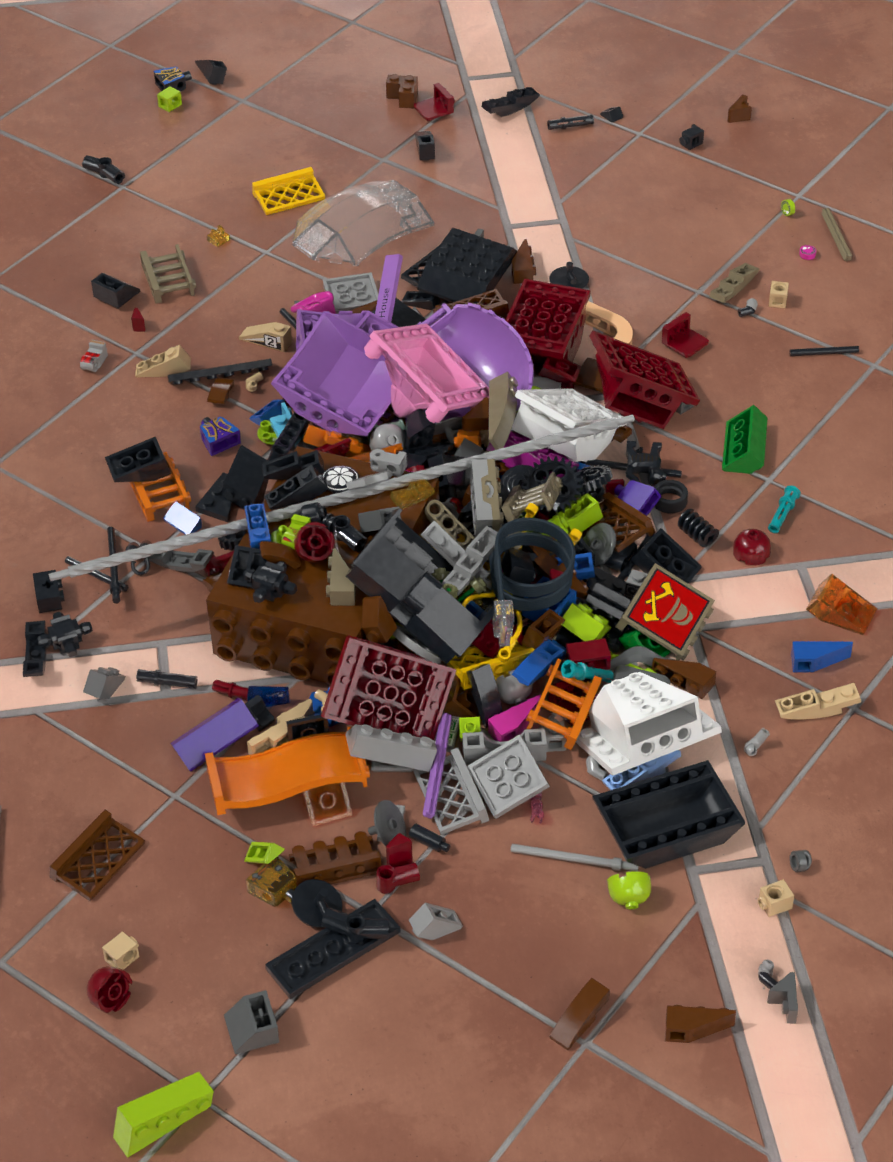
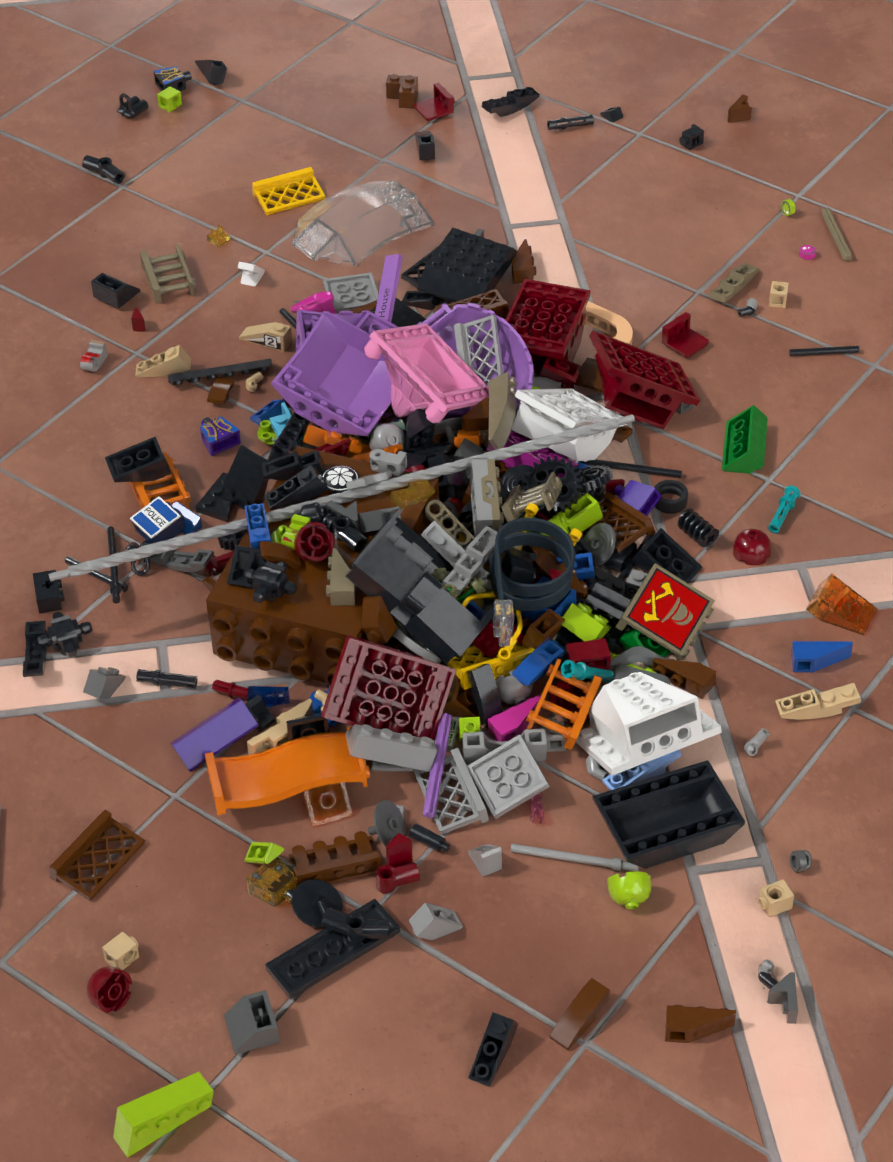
(132, 106): none -> black piece
(158, 521): none -> piece
(251, 273): none -> white slope
(350, 512): none -> dark grey slope
(464, 346): none -> light grey fence
(487, 858): none -> light grey slope
(493, 1048): none -> black slope
(569, 276): black shield -> none
(644, 463): black animal -> none

